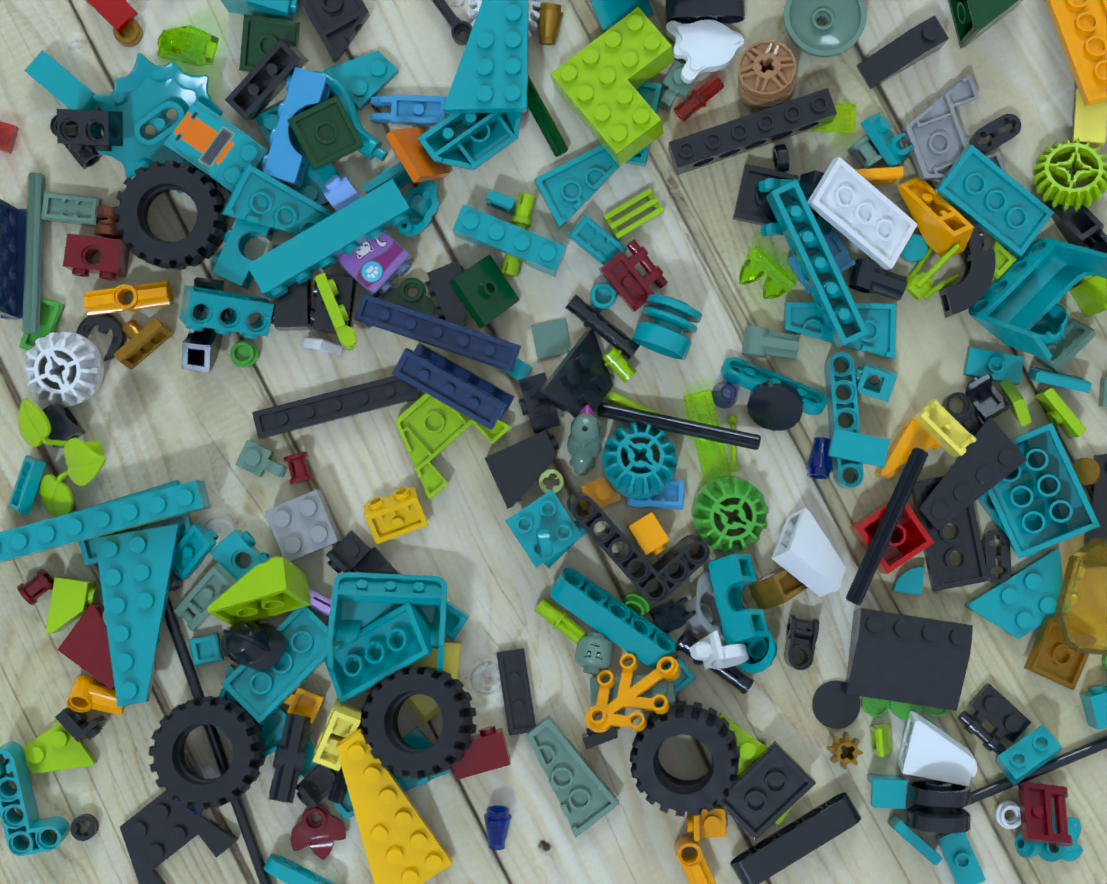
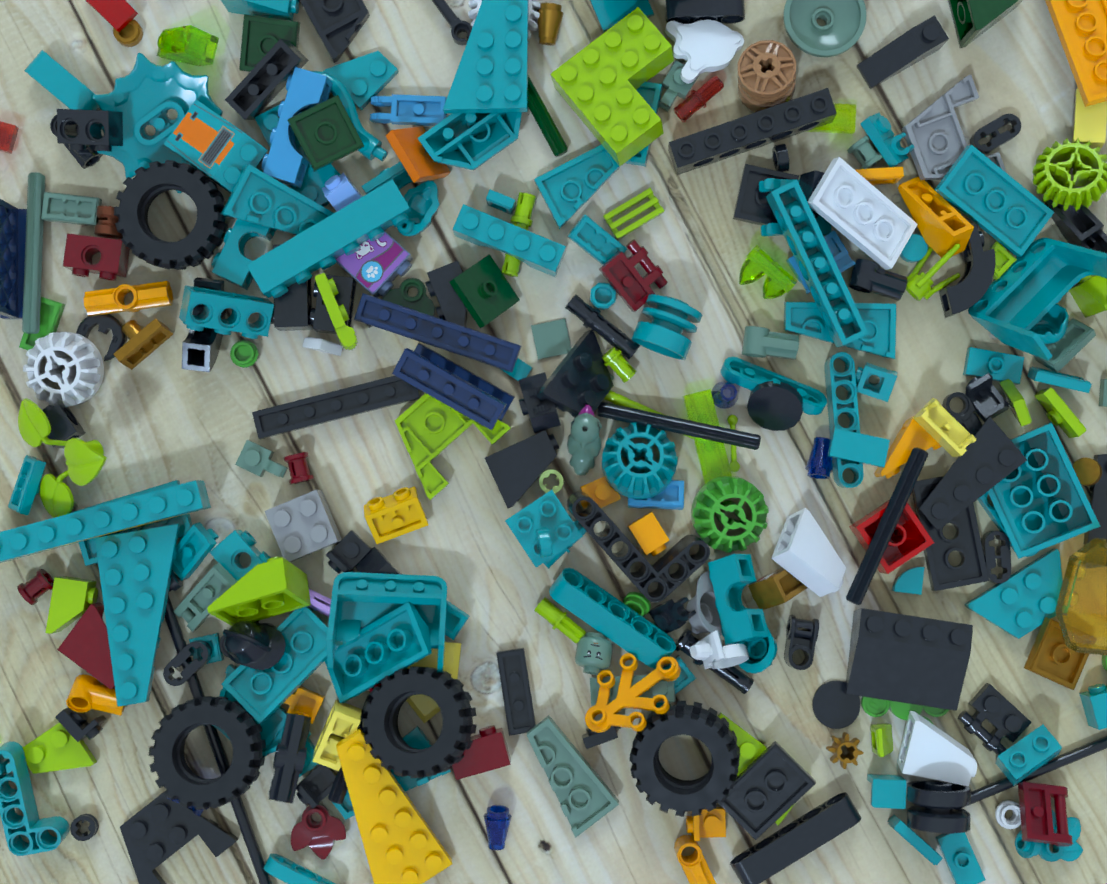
(191, 667): none -> black beam

